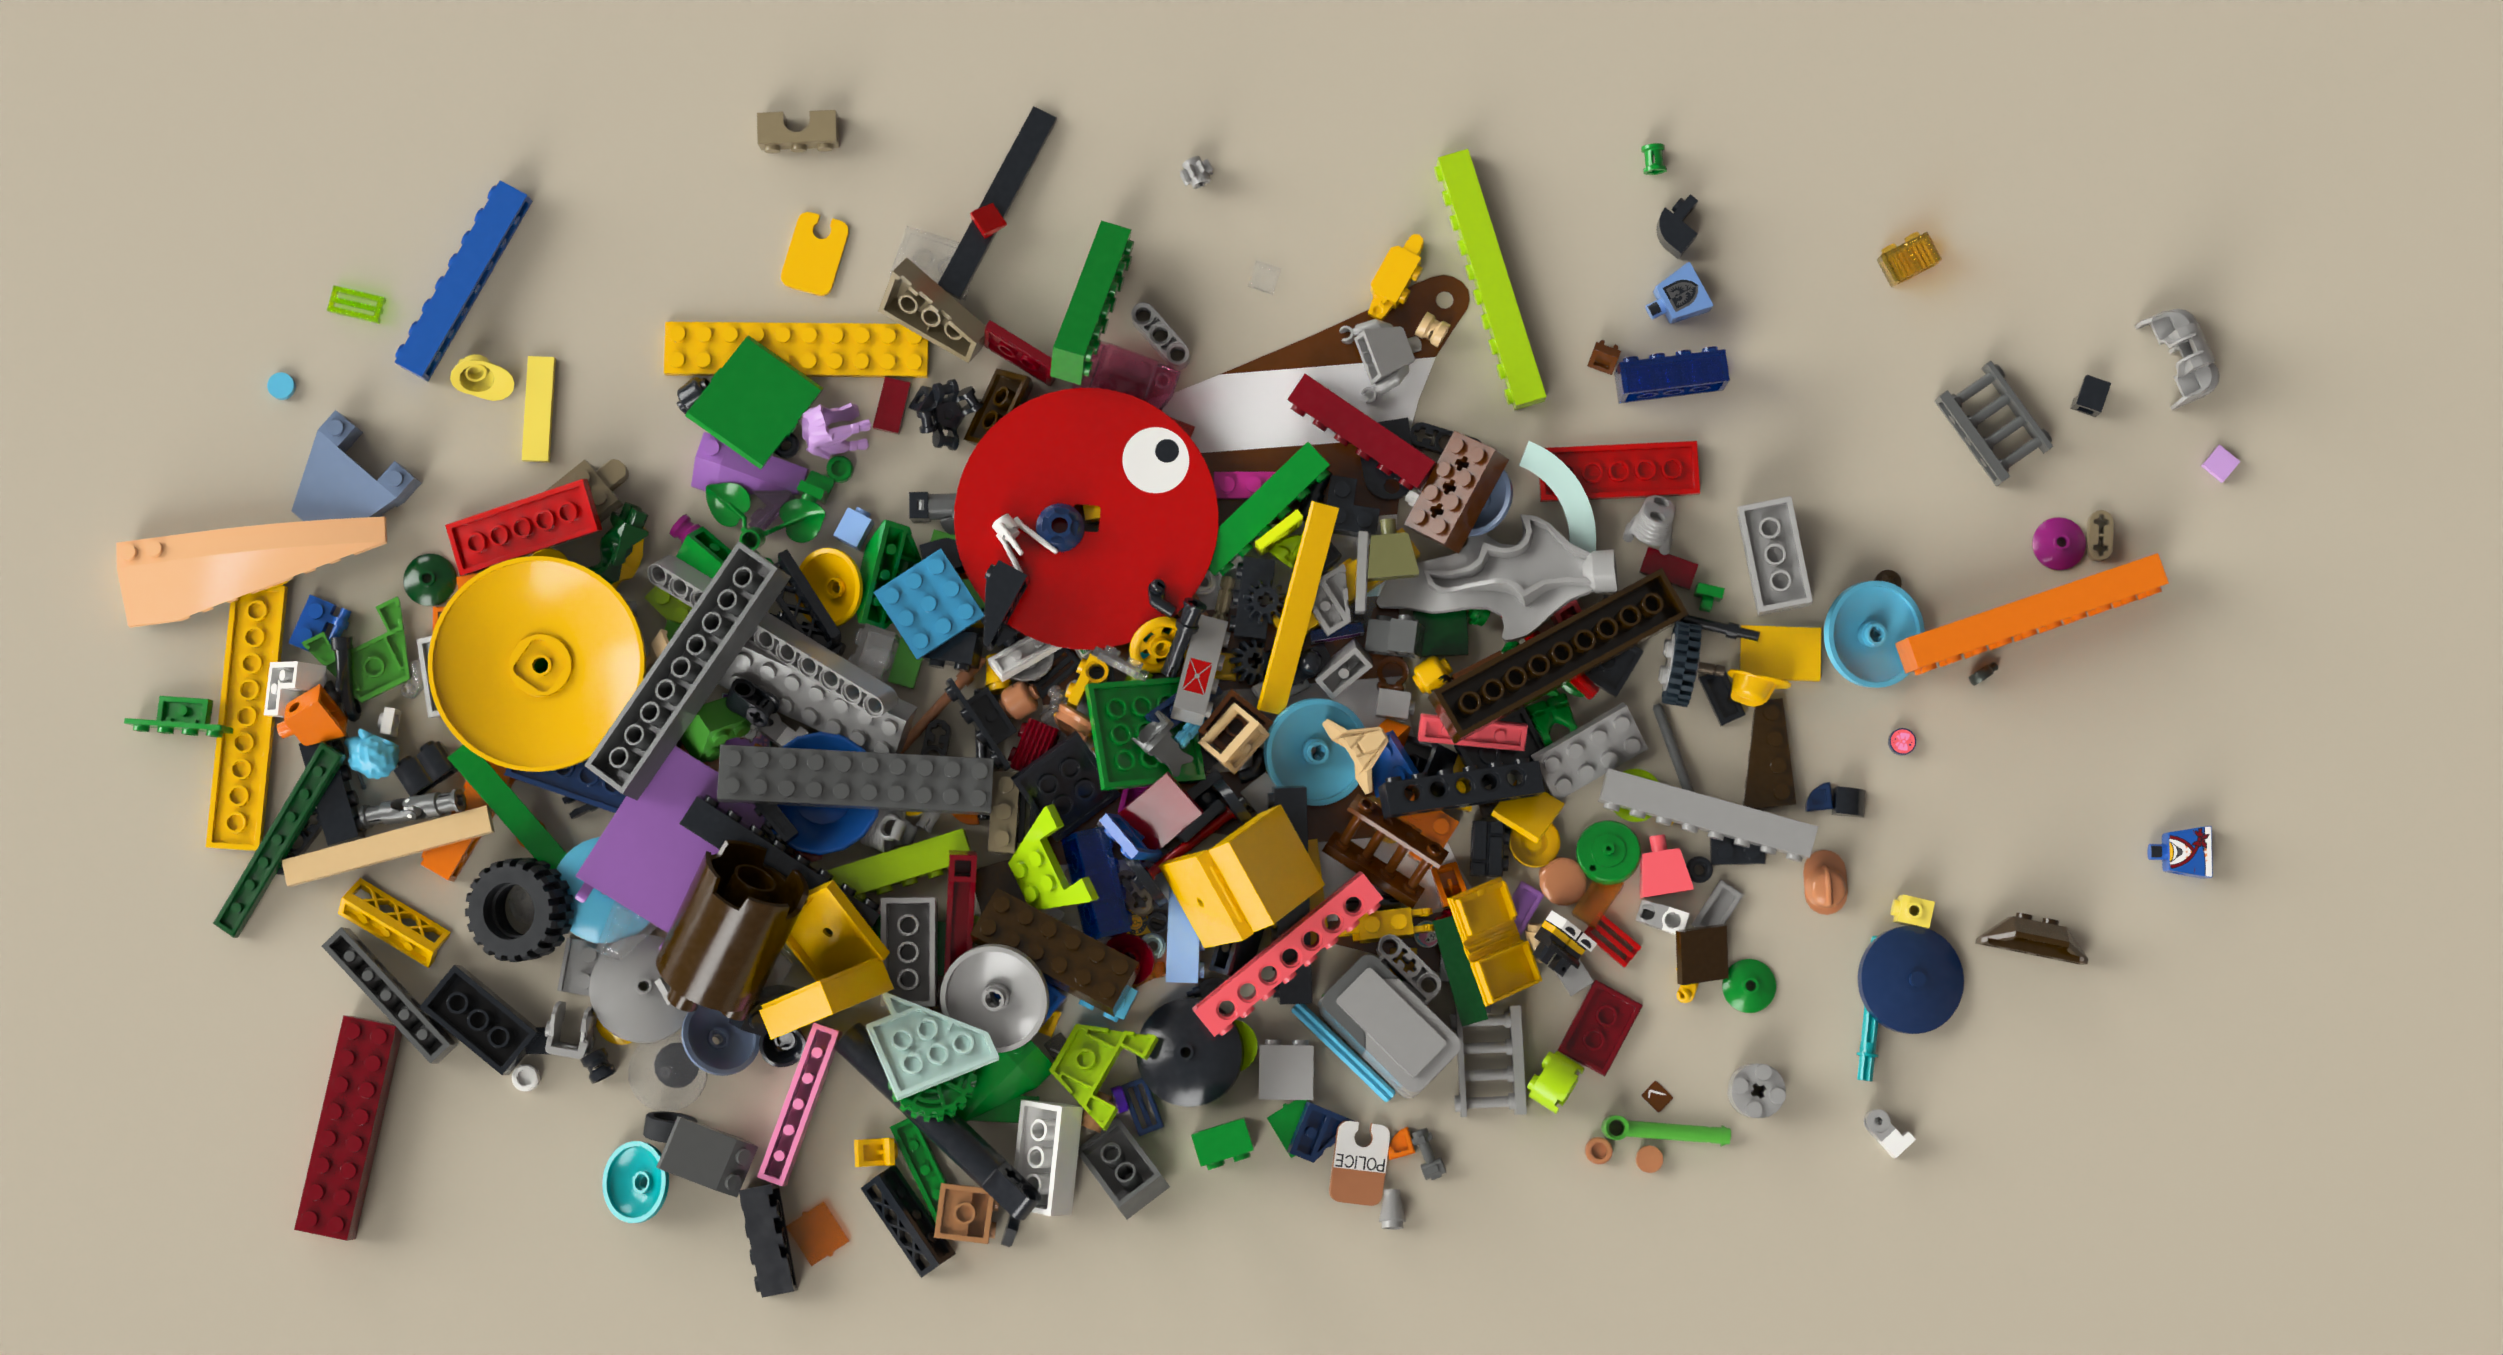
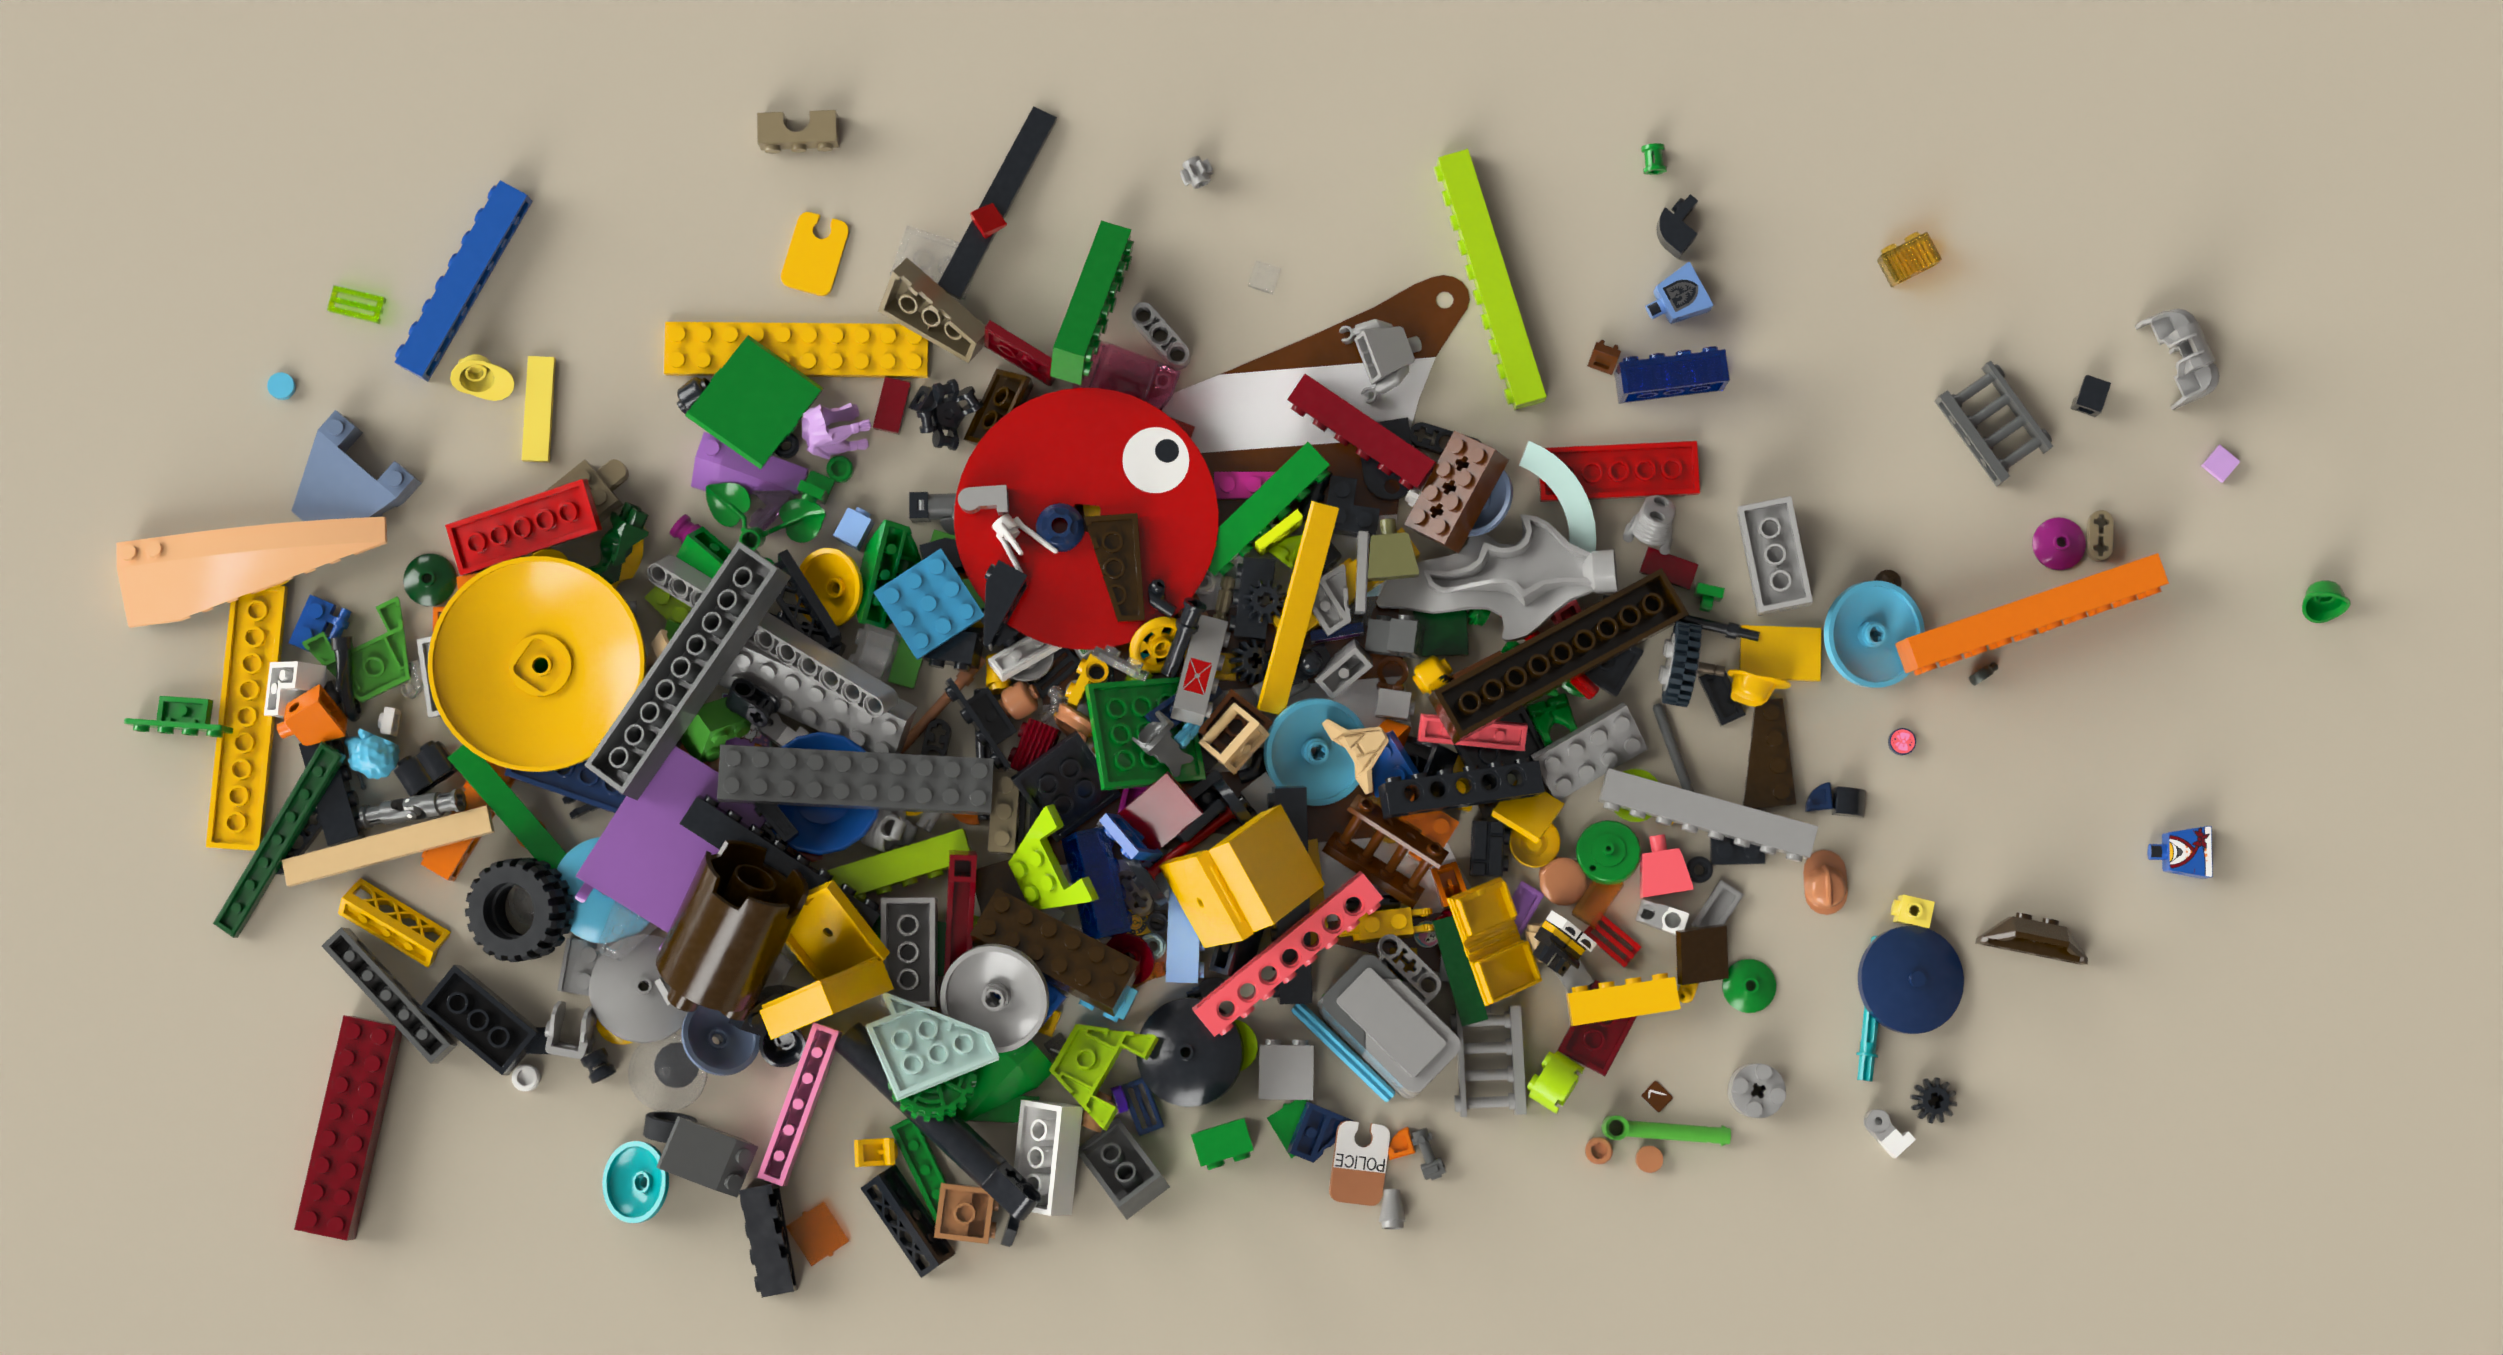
(984, 497): none -> light grey leg
(1118, 555): none -> dark brown wing
(1394, 277): yellow hinge -> none
(1432, 329): tan wheel -> none
(1622, 1001): none -> yellow brick
(1941, 1105): none -> black gear
(2324, 601): none -> green helmet

